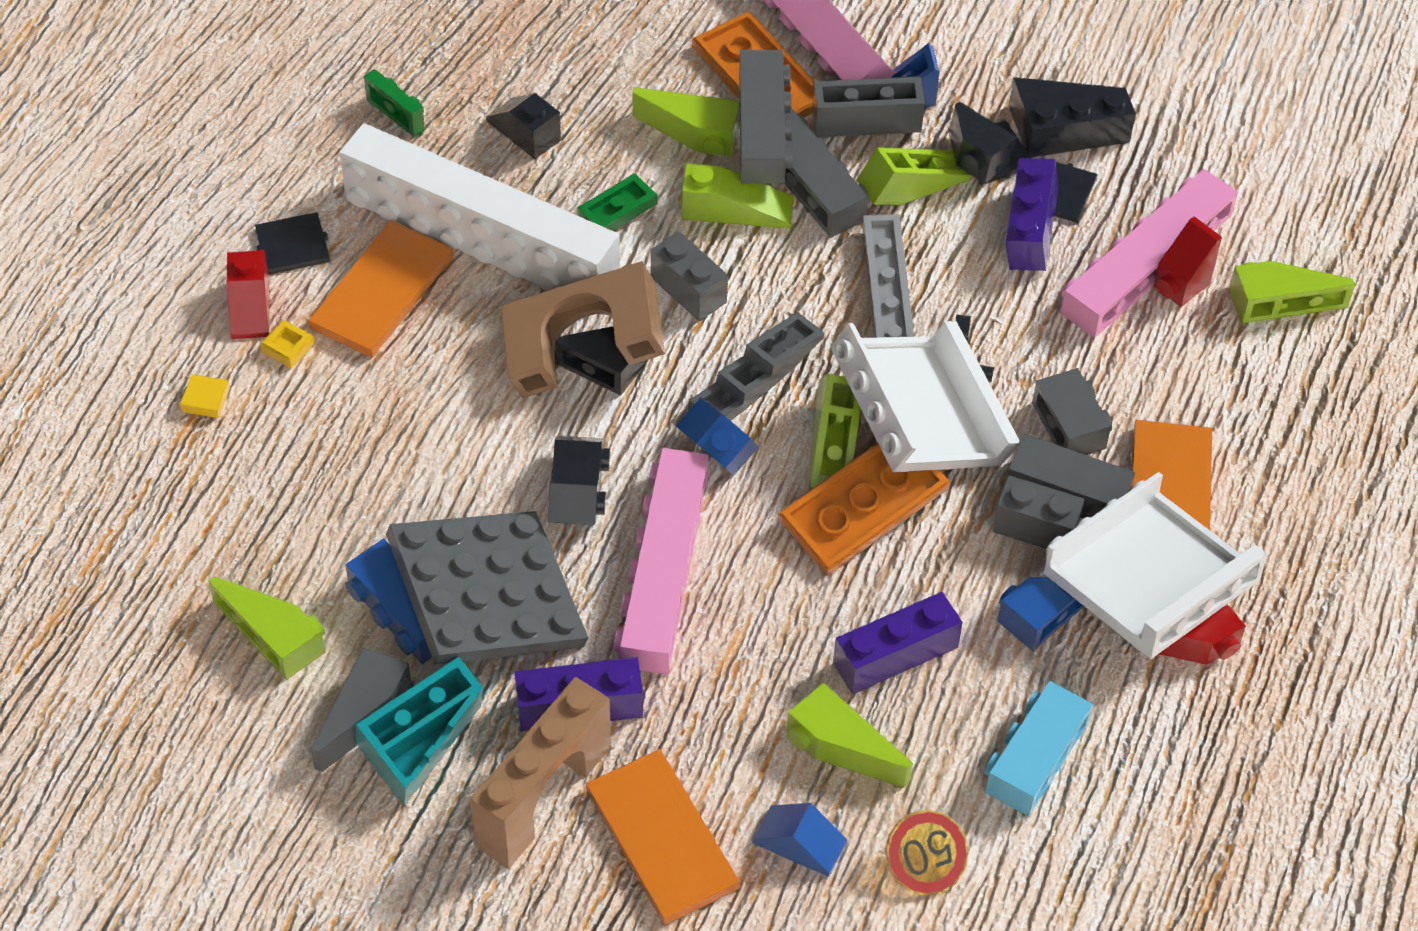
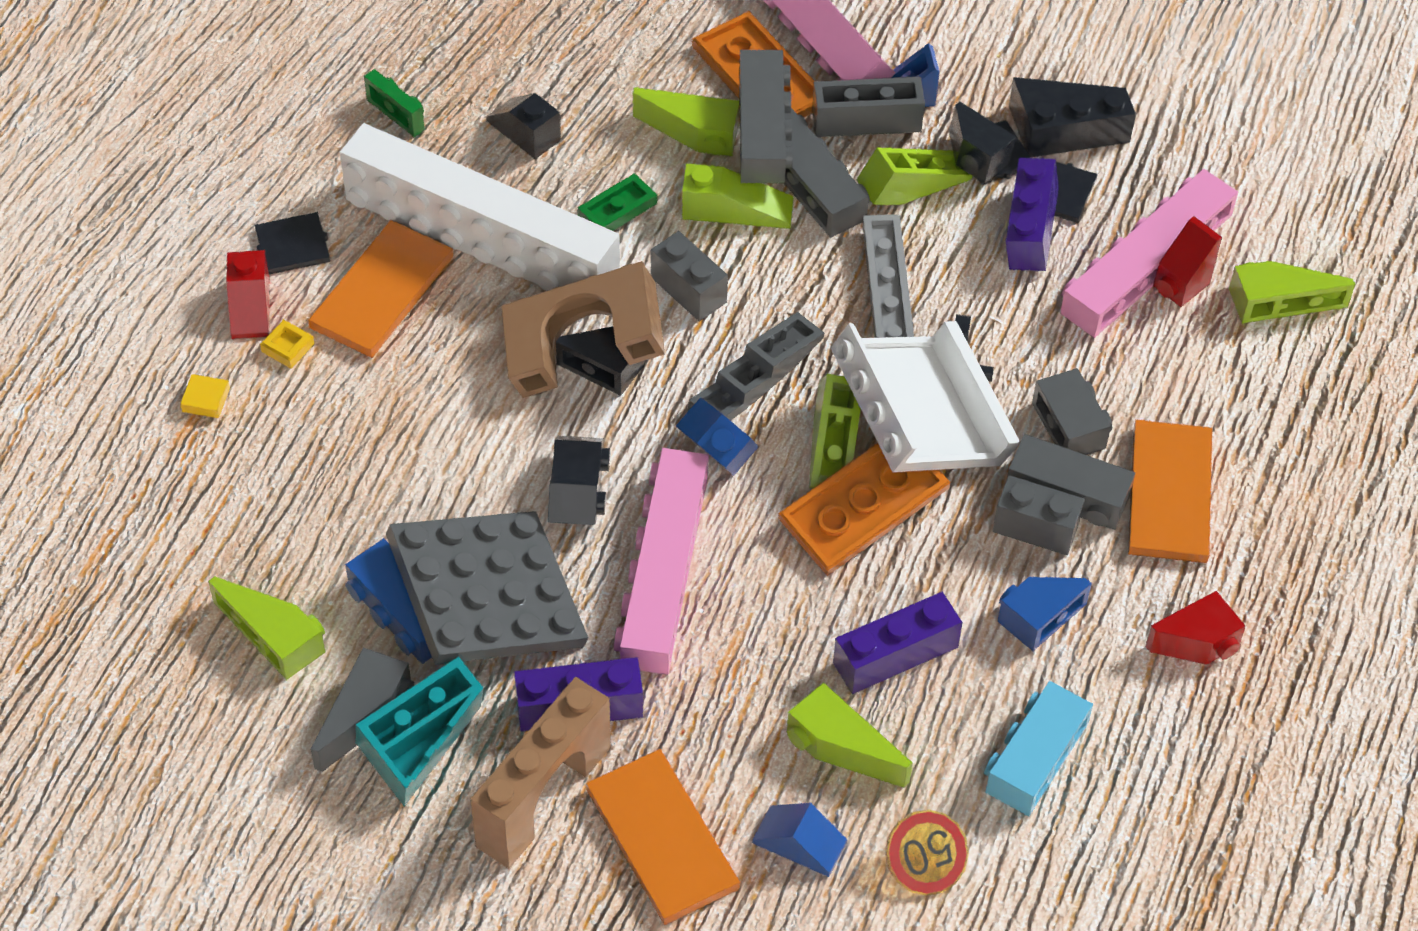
(1150, 568): white panel -> none

